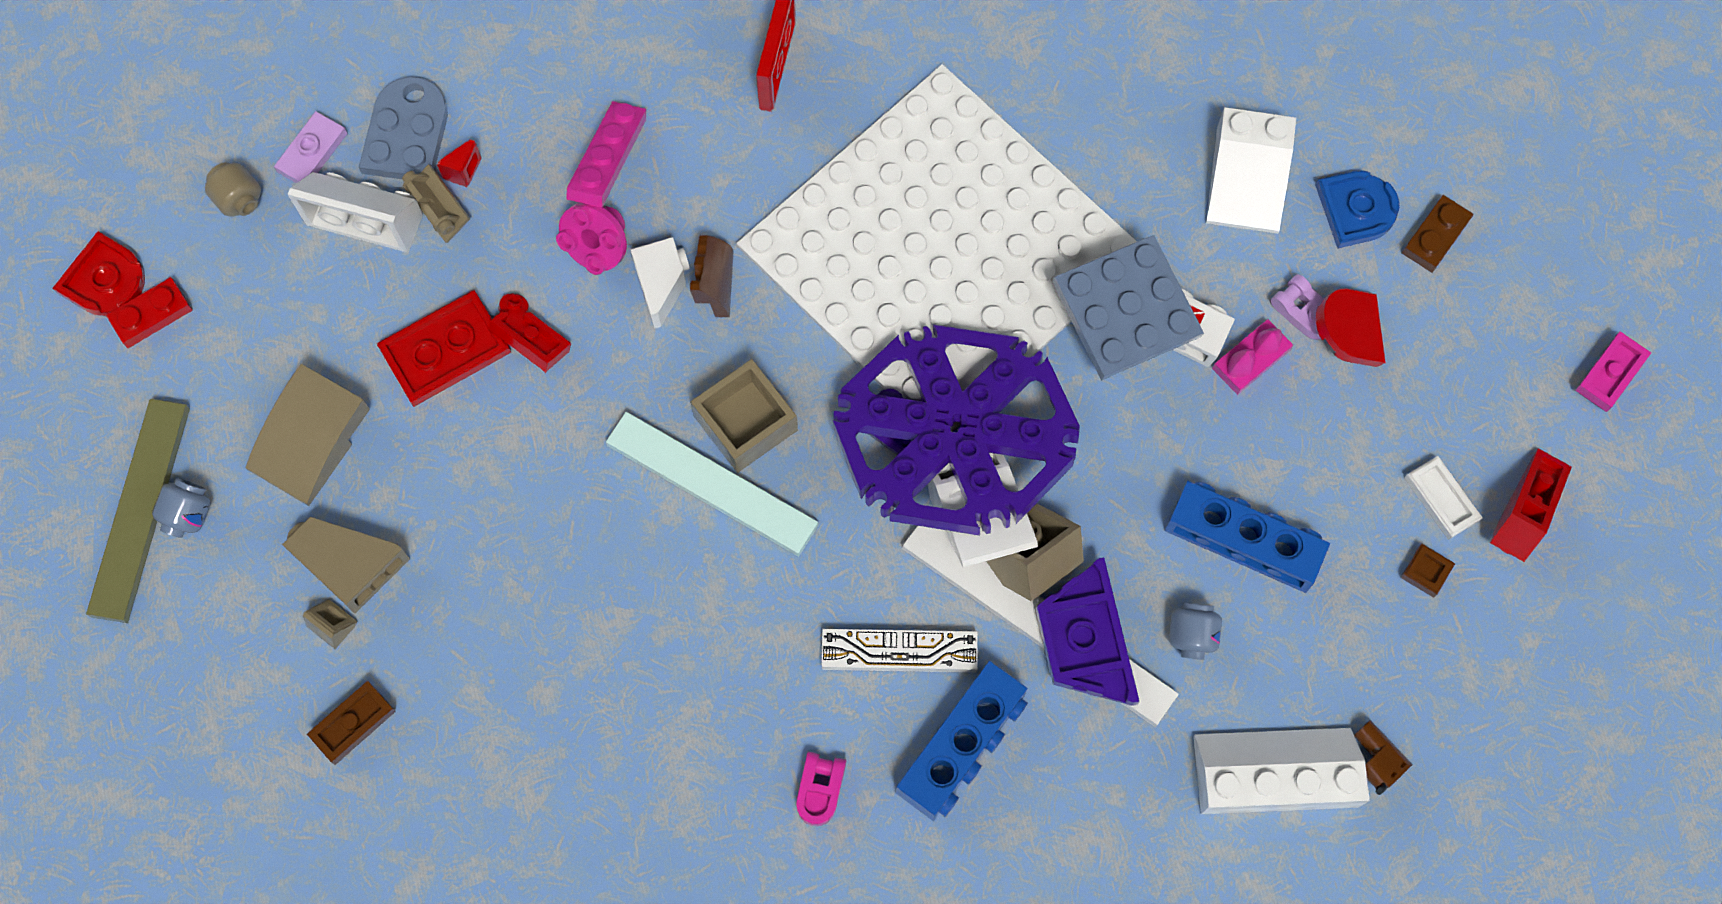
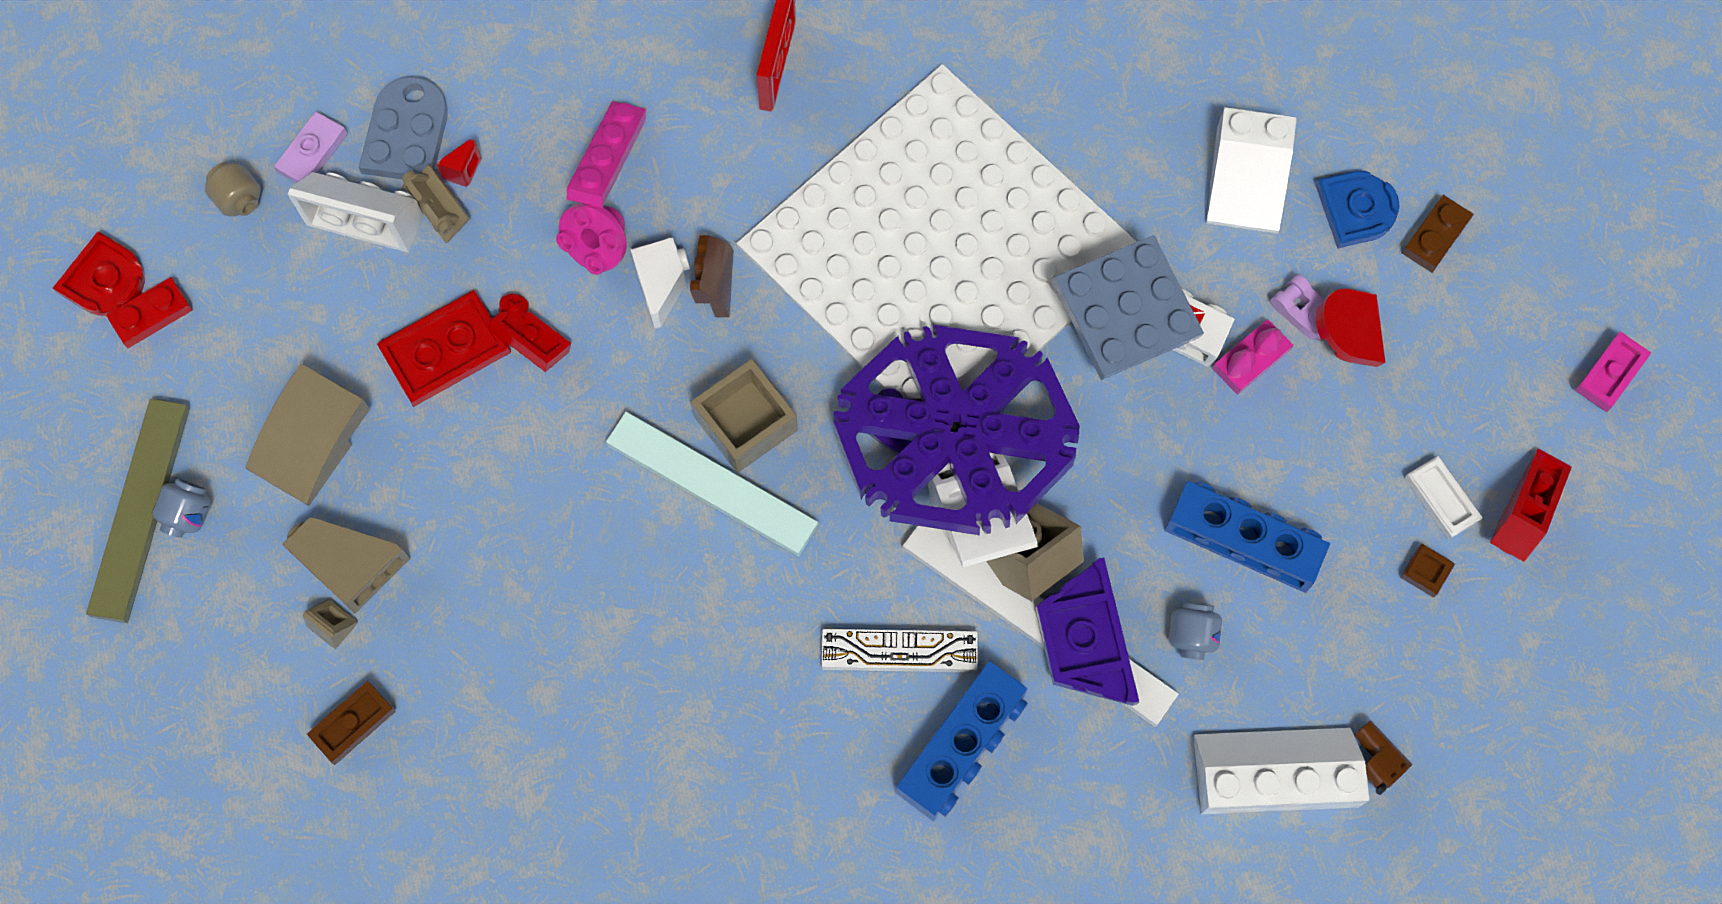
(819, 802): dark pink plate -> none

